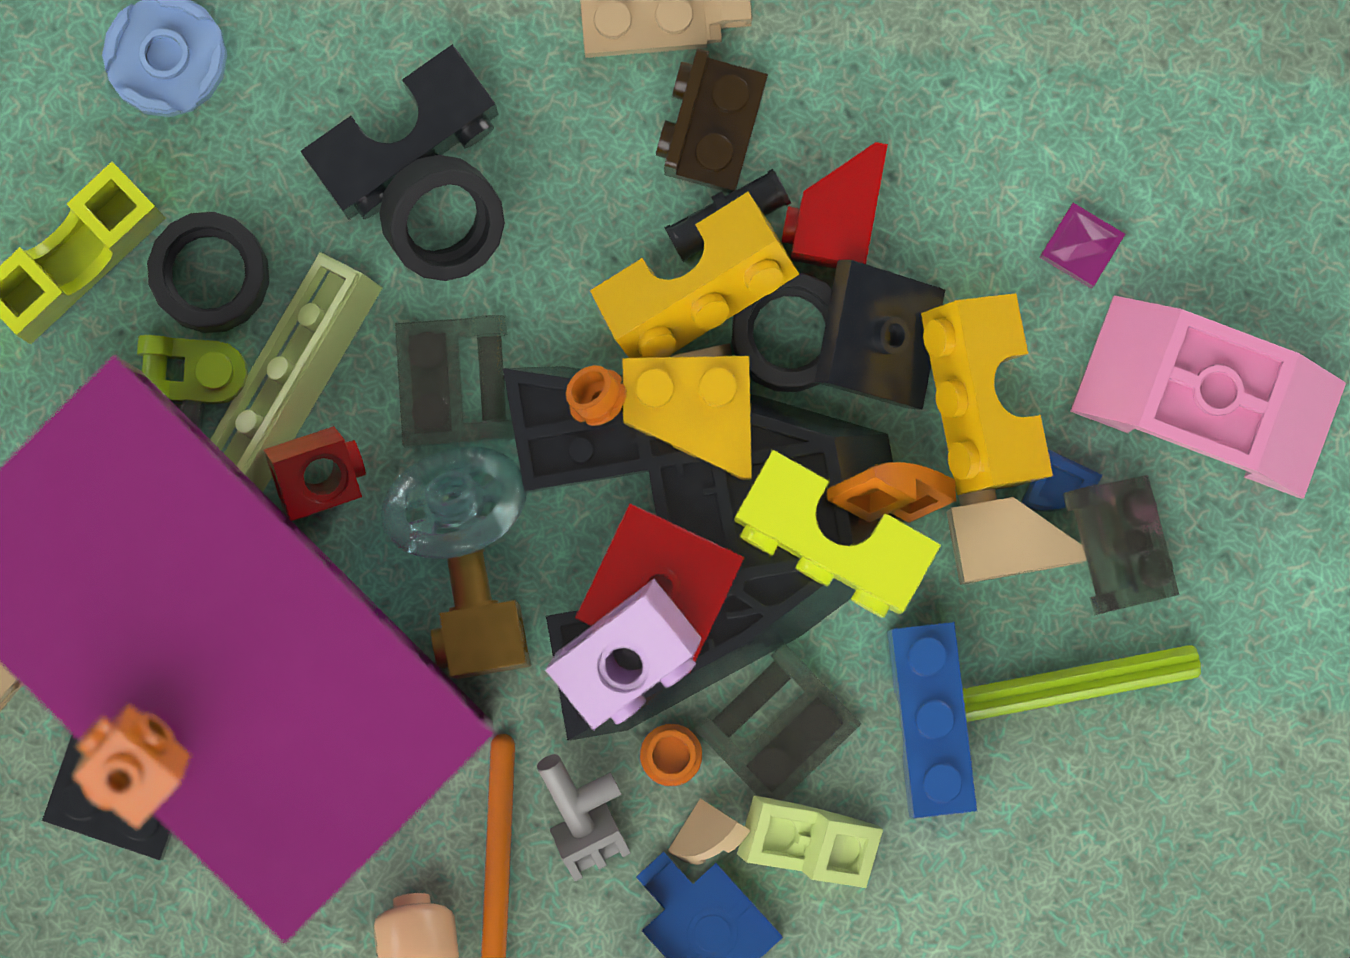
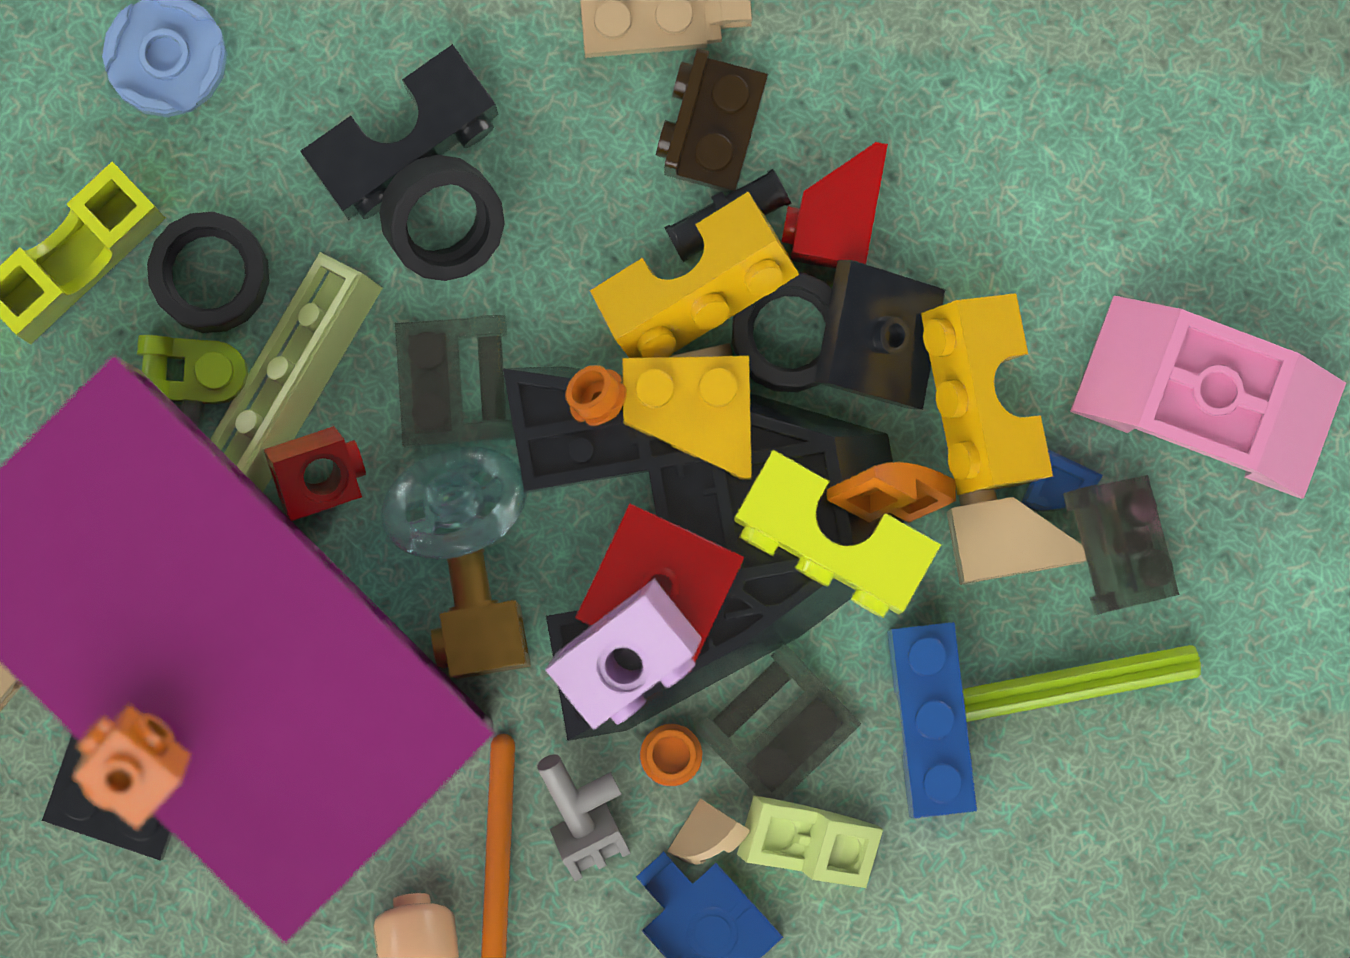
(1082, 245): magenta tile -> none

